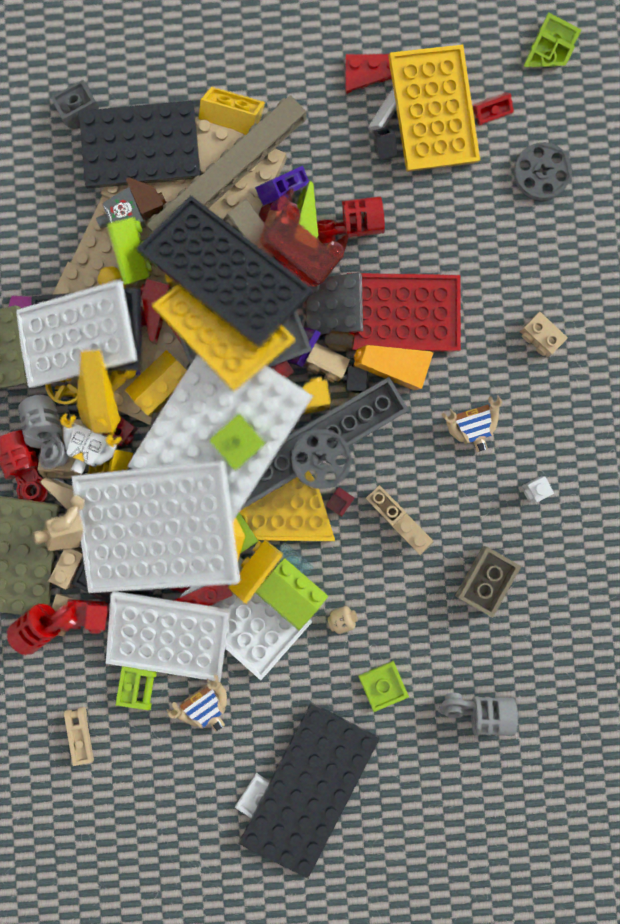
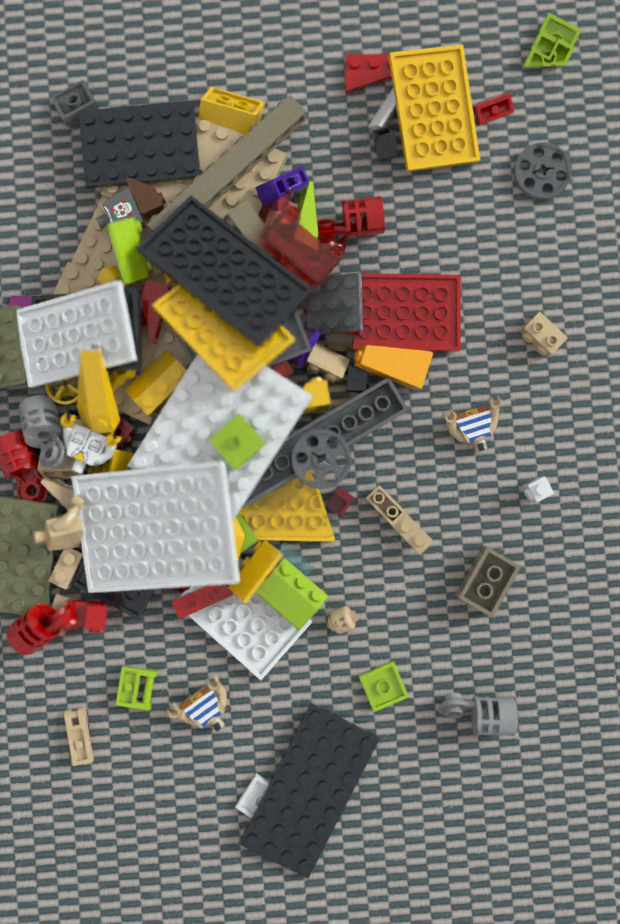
(166, 636): white plate -> none

